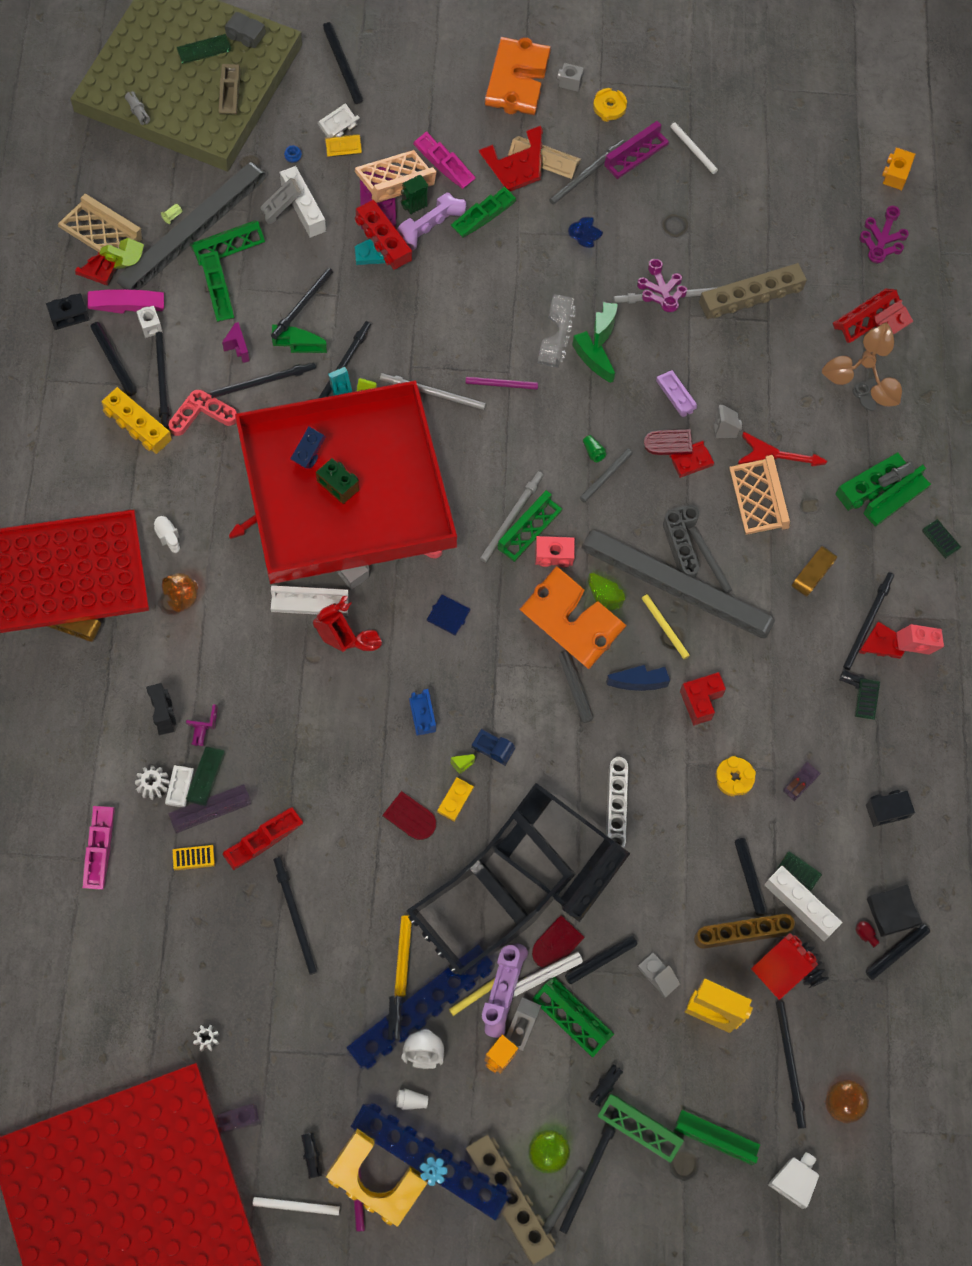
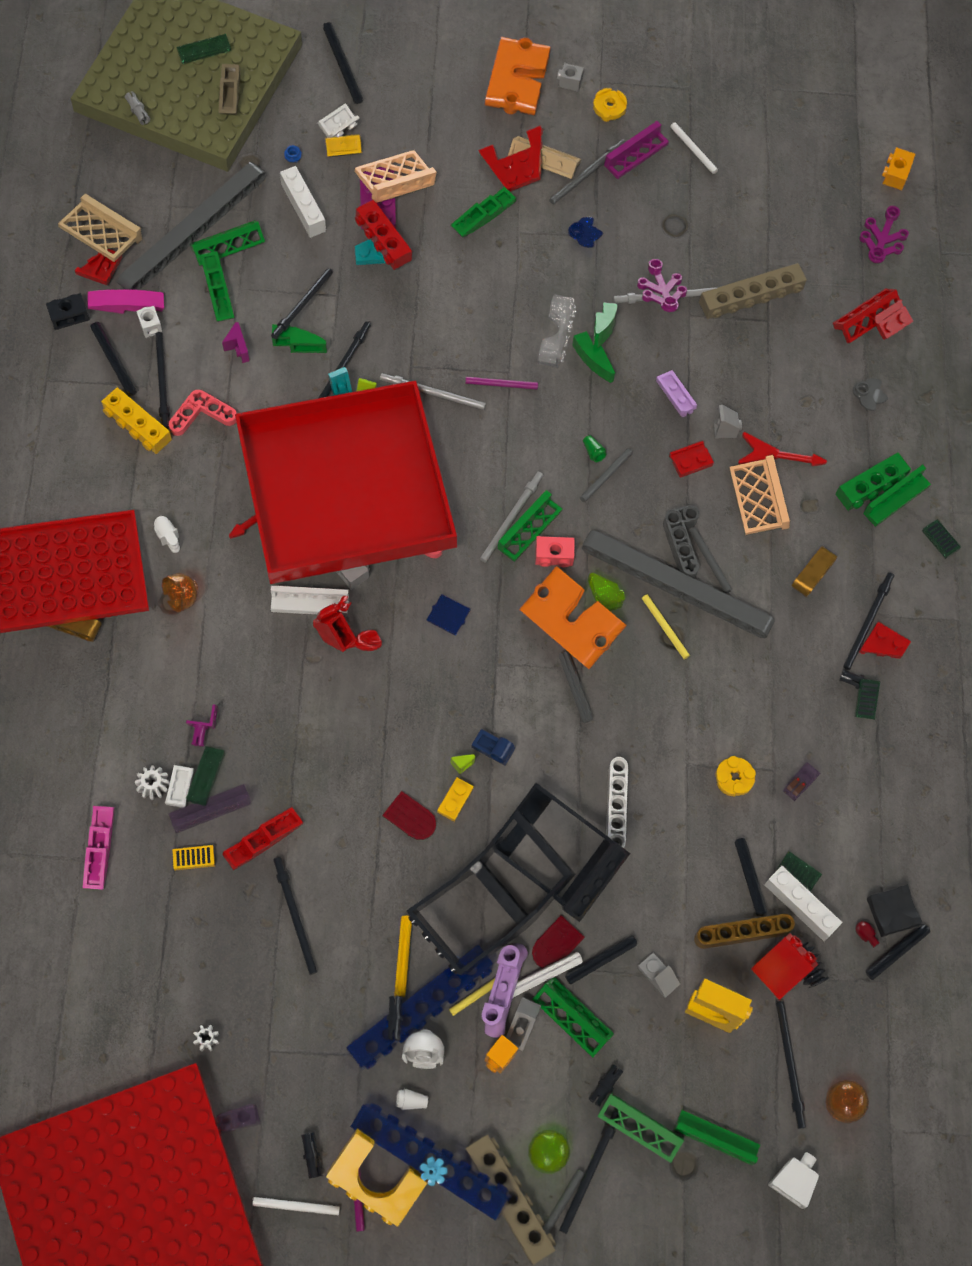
(124, 256): lime brick -> none
(163, 713): black brick -> none
(171, 213): yellowish green piece -> none
(245, 30): dark grey brick -> none
(280, 200): light grey plate -> none
(296, 370): black bar -> none
(307, 449): dark blue plate -> none
(338, 480): dark green brick -> none
(414, 194): dark green brick -> none
(422, 713): blue hinge -> none
(445, 162): dark pink slope -> none
(446, 206): lavender plate -> none
(639, 679): dark blue slope -> none
(669, 442): window -> none
(699, 694): red brick -> none
(879, 341): medium nougat plant -> none
(890, 808): black brick -> none
(896, 474): dark grey axle -> none
(920, 639): coral brick -> none

